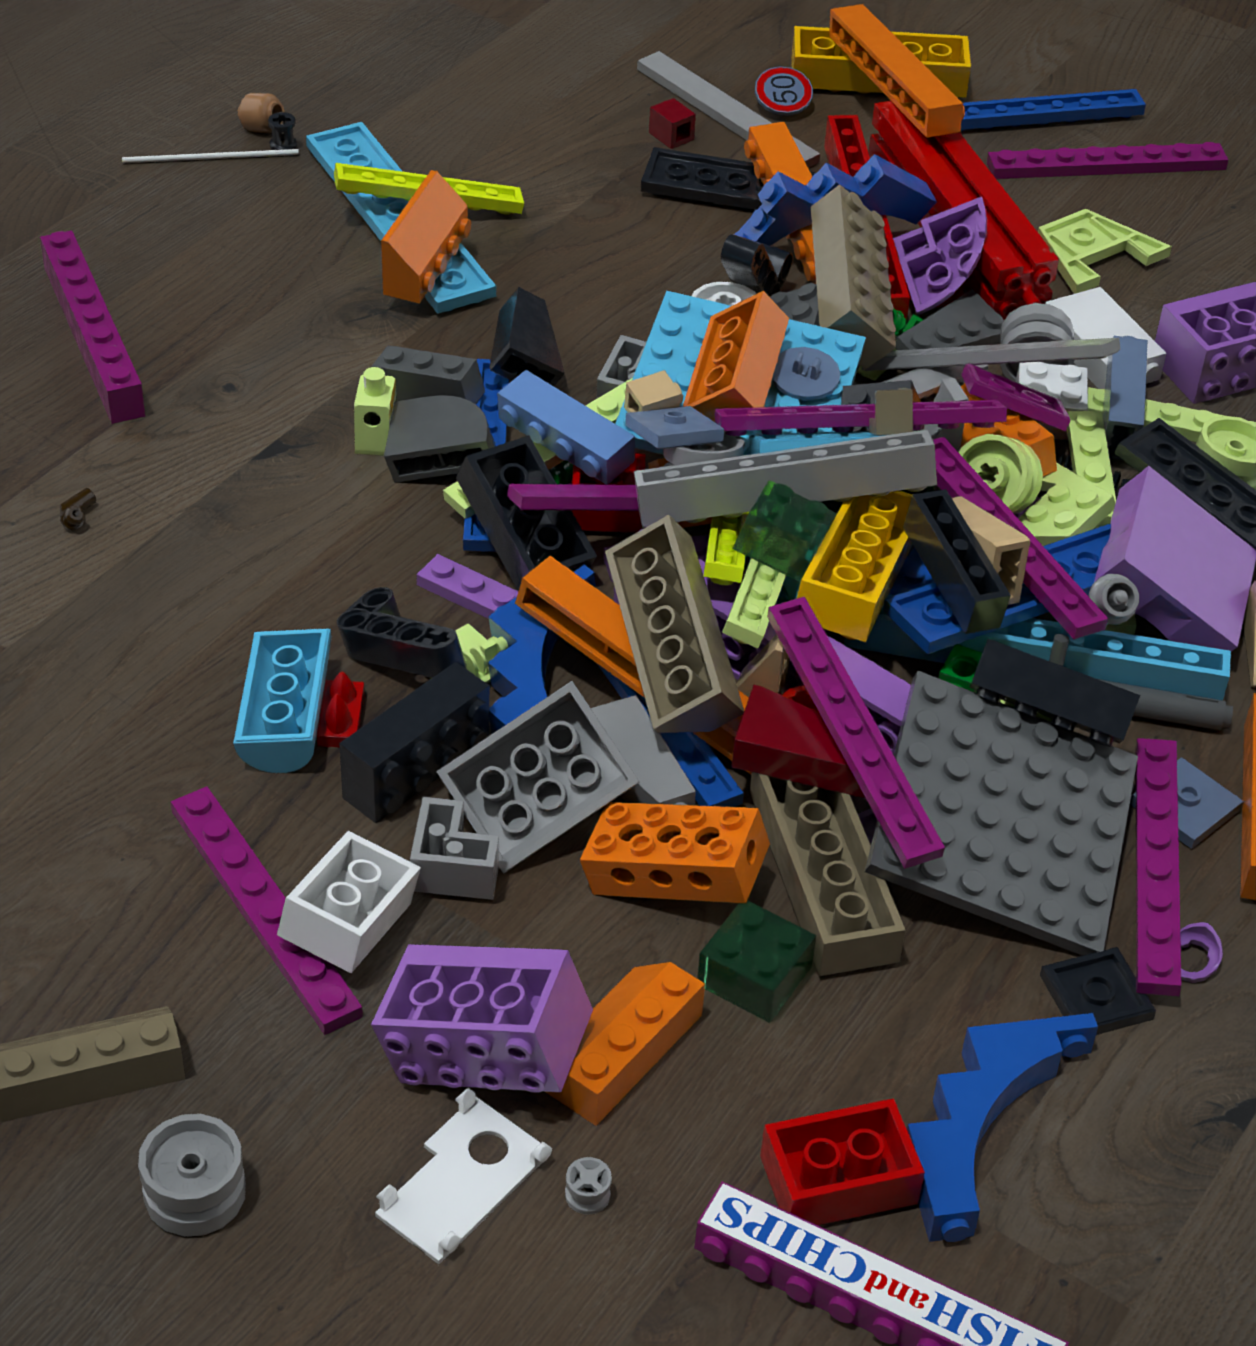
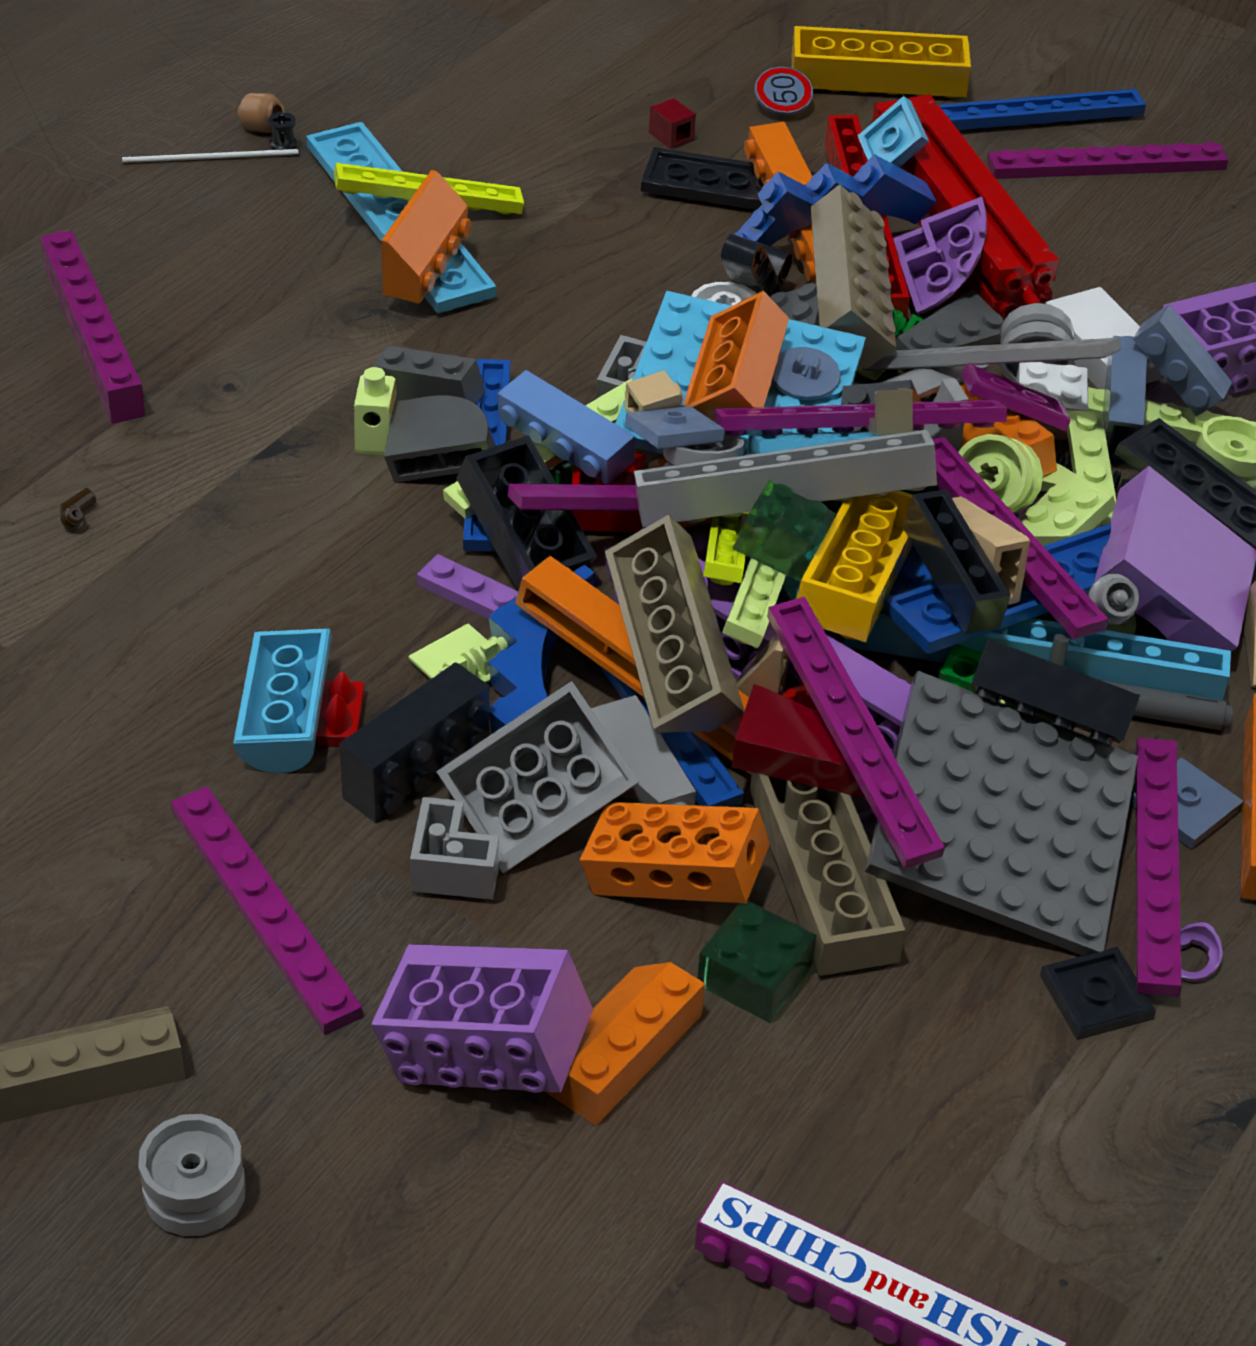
(348, 901): white brick -> none
(379, 635): black beam -> none
(454, 1190): white piece -> none
(526, 340): black slope -> none
(588, 1173): light grey wheel -> none
(710, 99): light grey tile -> none
(842, 1163): red brick -> none
(894, 134): none -> medium azure plate
(896, 71): orange brick -> none
(1000, 1067): blue arch -> none
(1090, 238): yellowish green wing -> none
(1182, 360): none -> sand blue brick

